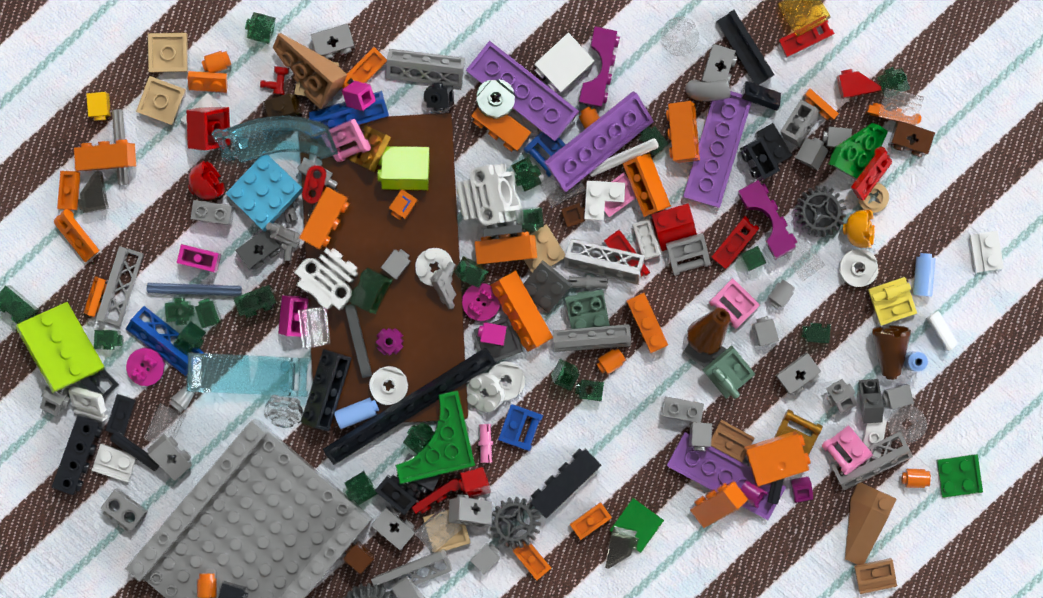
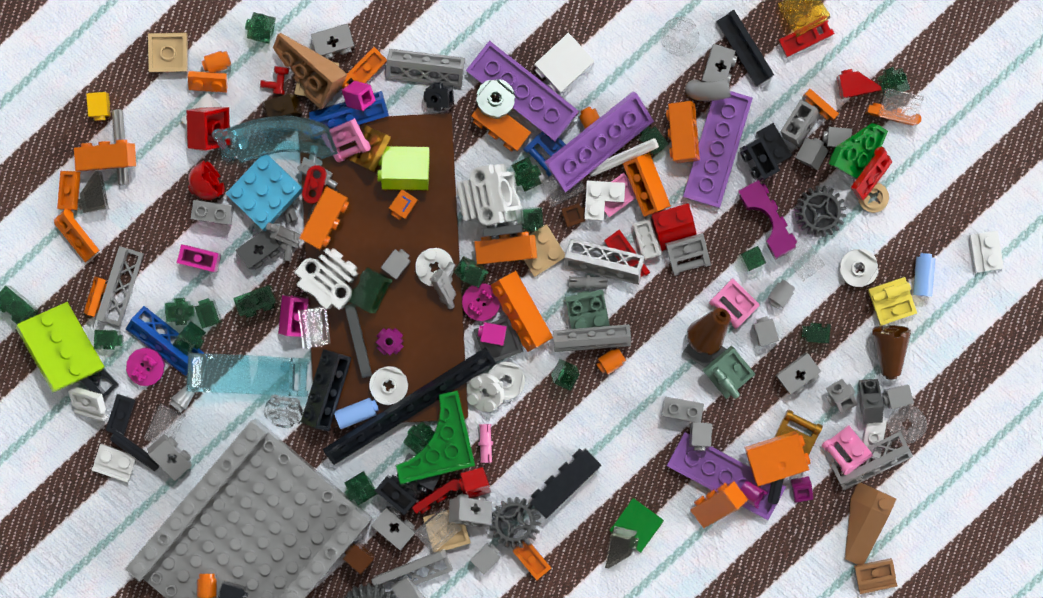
(55, 401): light grey brick -> none
(77, 454): black brick -> none
(126, 505): light grey brick -> none
(161, 100): tan plate -> none
(195, 289): sand blue axle -> none
(514, 424): blue plate -> none
(546, 286): dark grey plate -> none
(590, 521): orange plate -> none
(595, 395): clear green brick -> none
(603, 43): magenta arch -> none
(647, 322): orange brick -> none
(731, 440): medium nougat plate -> none
(734, 243): red plate -> none
(761, 95): black plate -> none
(860, 229): light orange cylinder -> none
(910, 358): light blue brick -> none
(916, 478): orange brick -> none
(922, 136): reddish brown brick -> none
(942, 331): white slope -> none
(960, 475): green piece -> none

